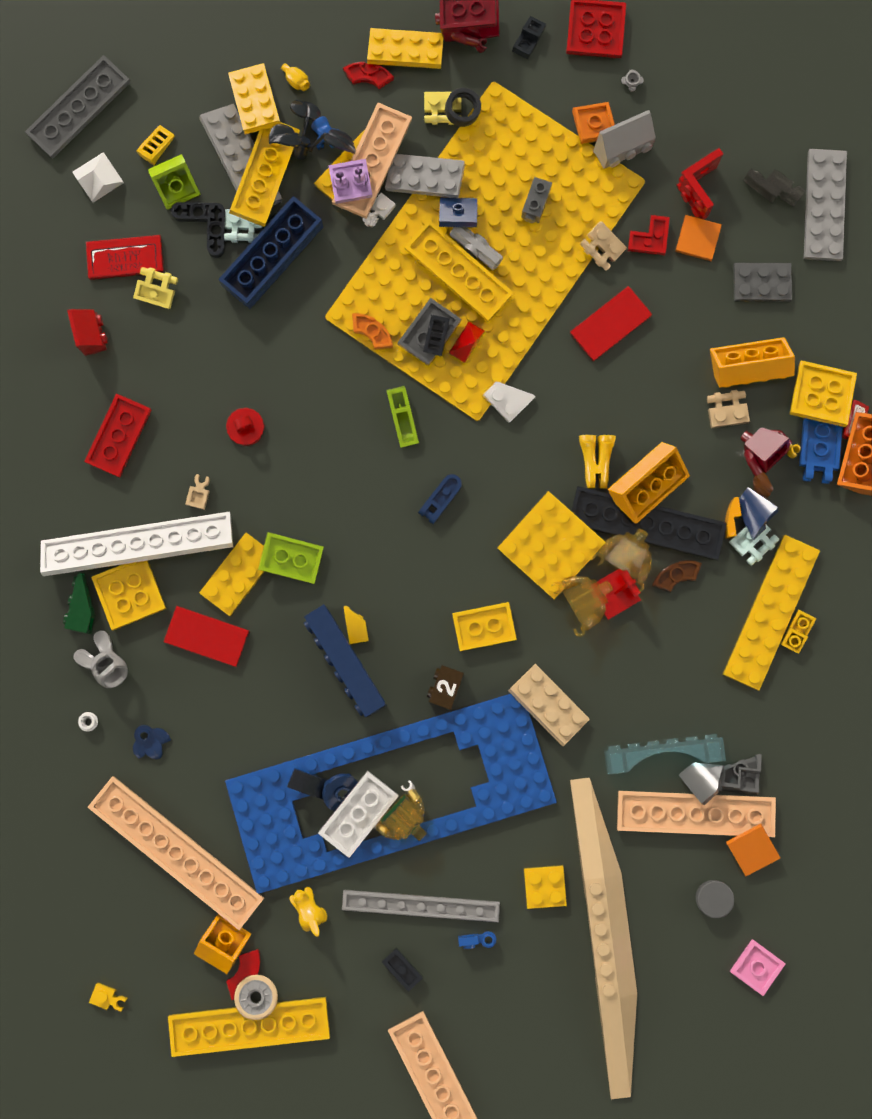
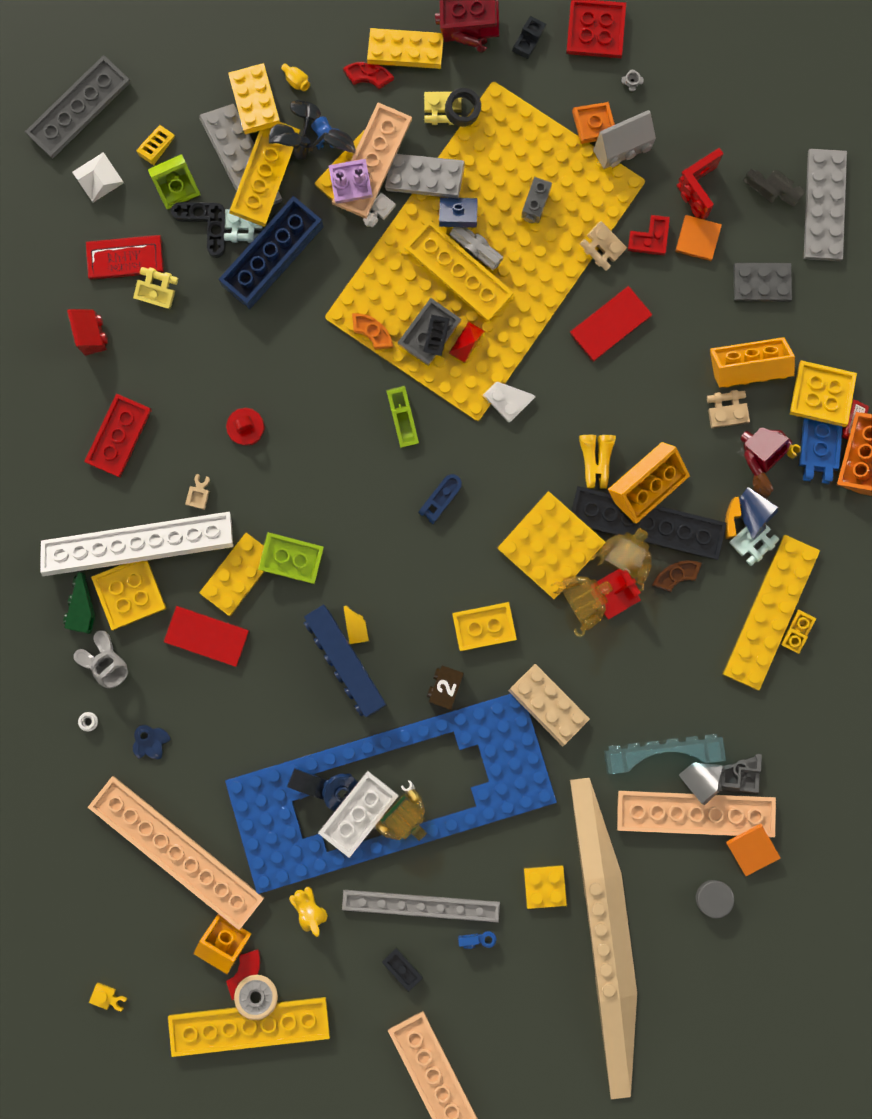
(757, 967): bright pink tile -> none

